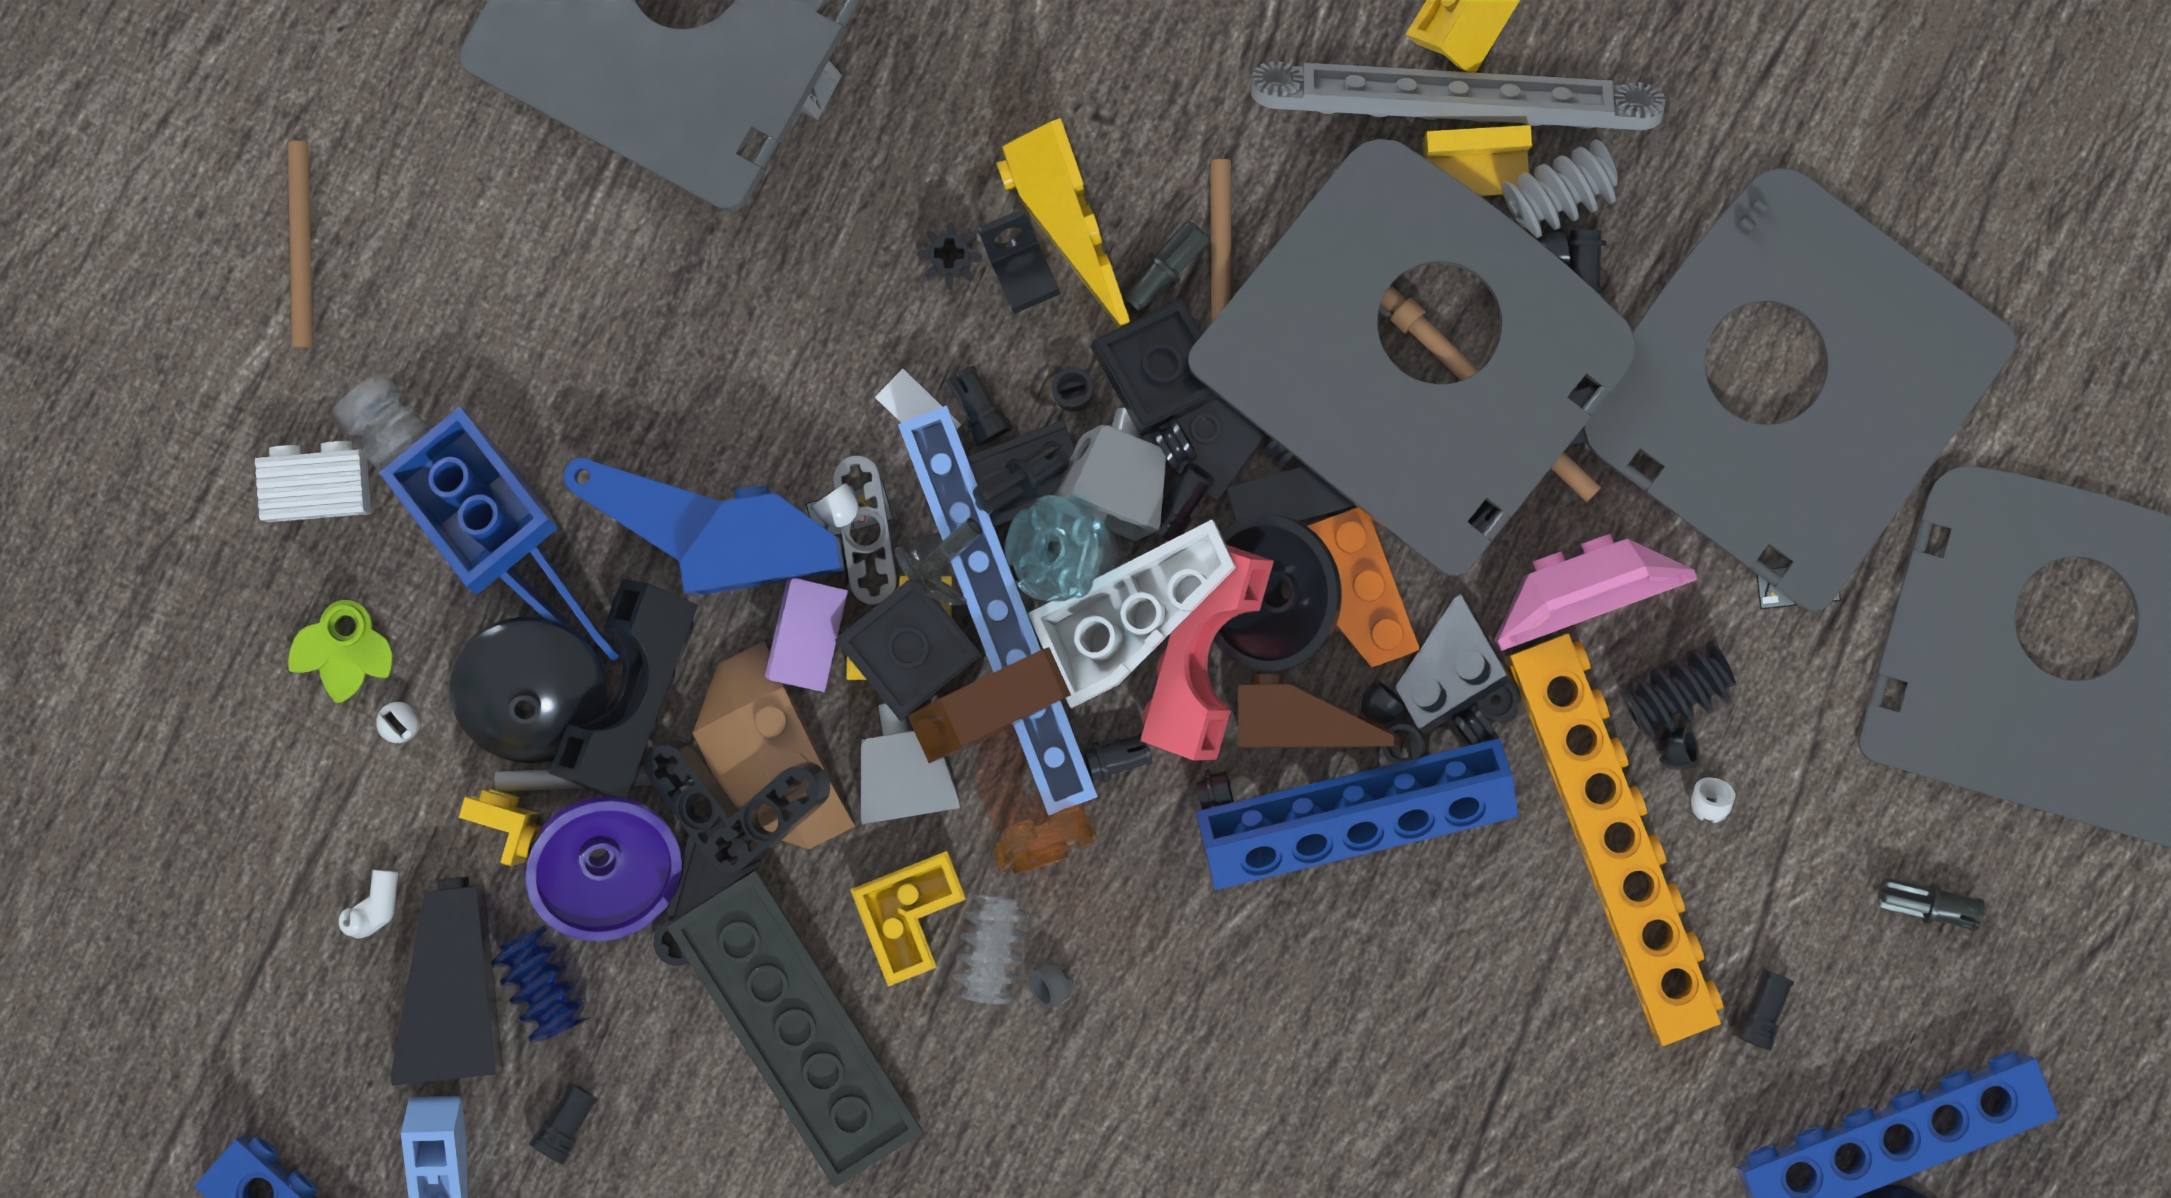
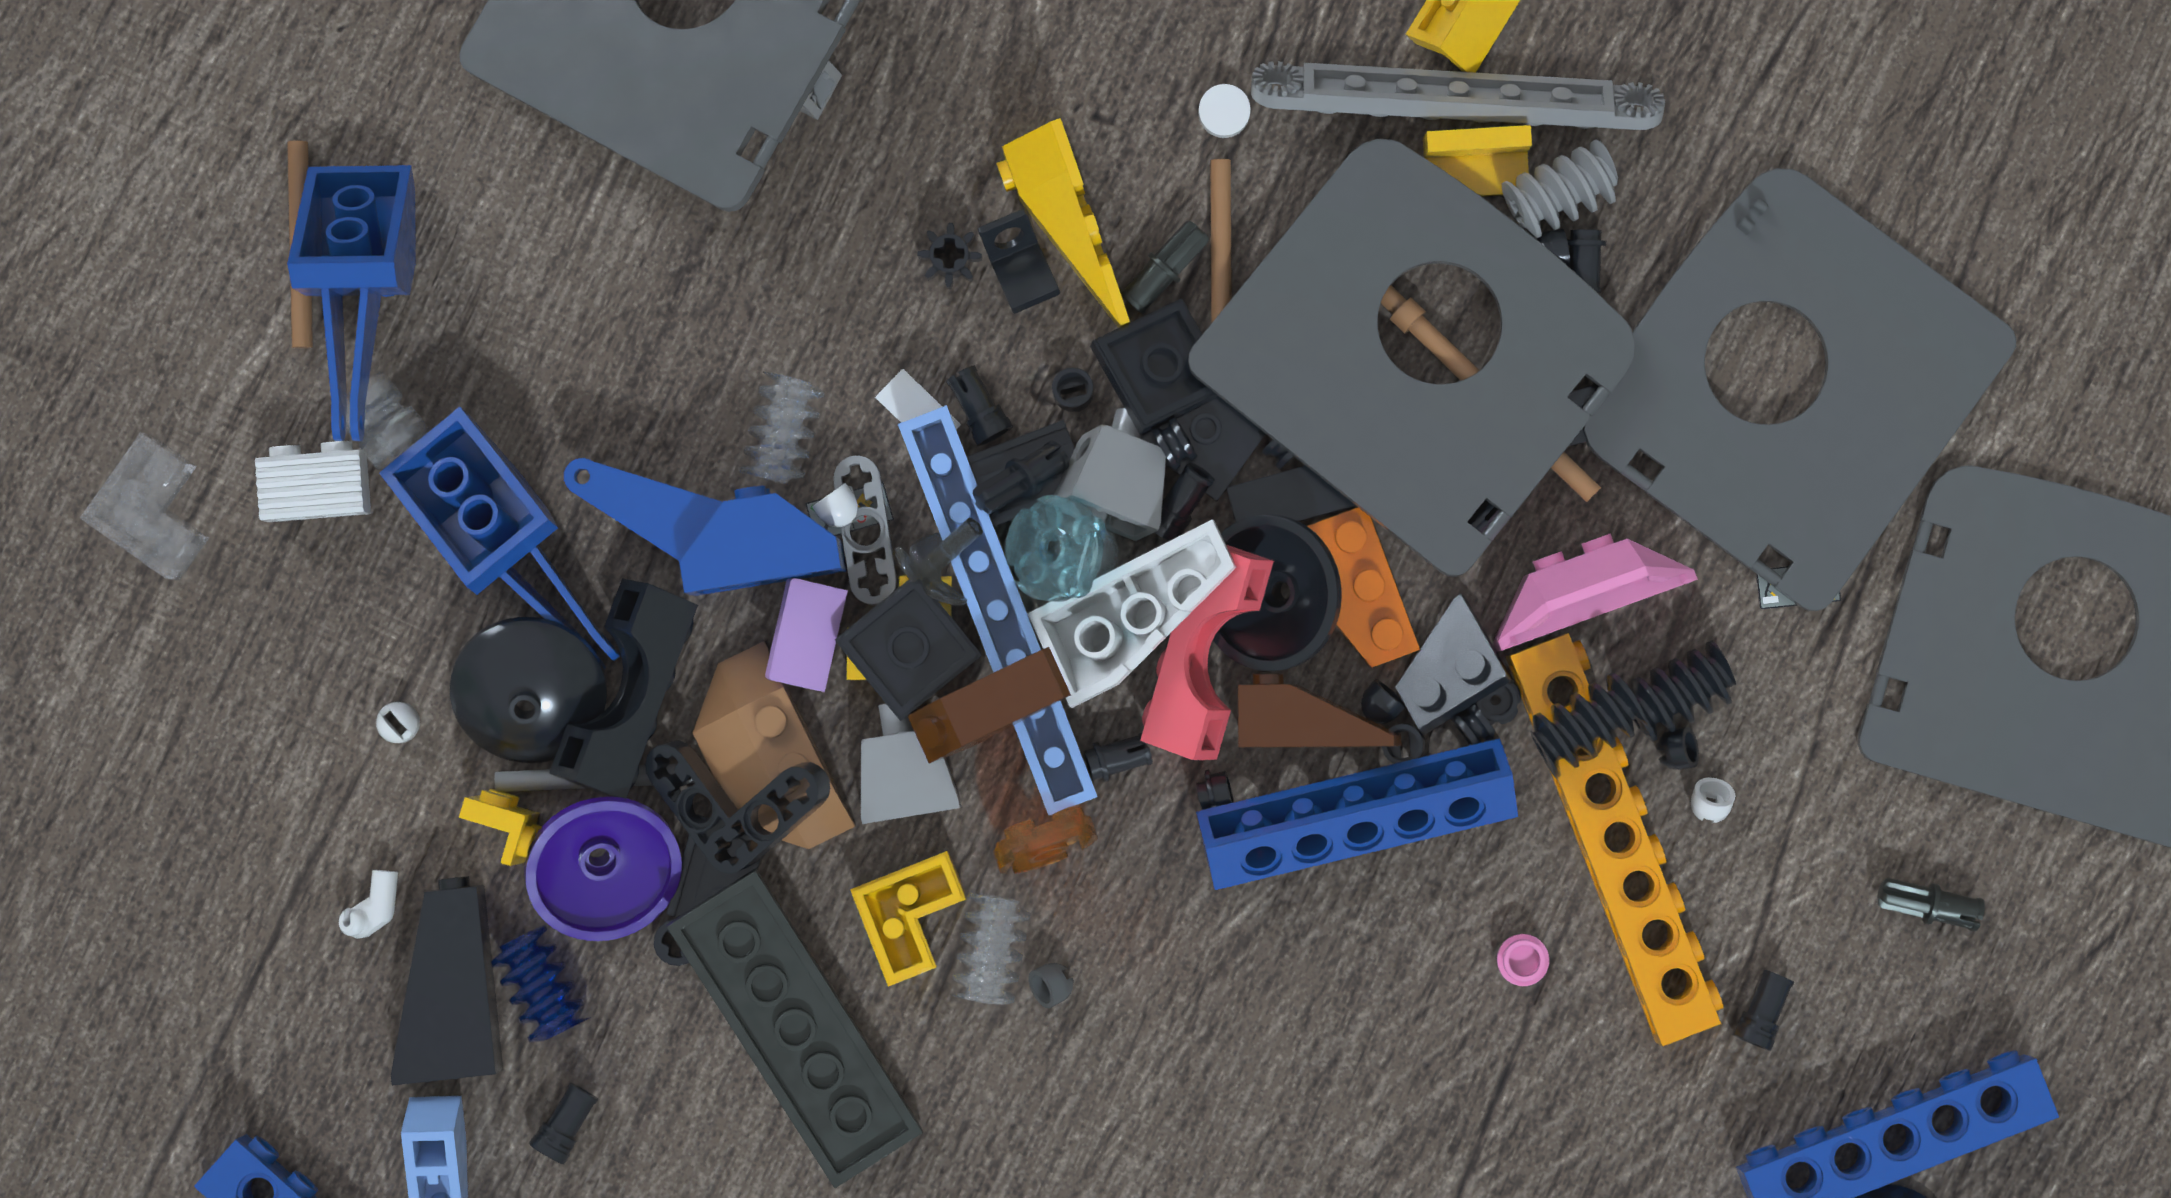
(135, 505): none -> clear brick
(338, 657): lime plate -> none
(353, 241): none -> blue slope
(782, 429): none -> clear piece
(1224, 110): none -> white tile
(1522, 960): none -> bright pink plate
(1586, 723): none -> black piece

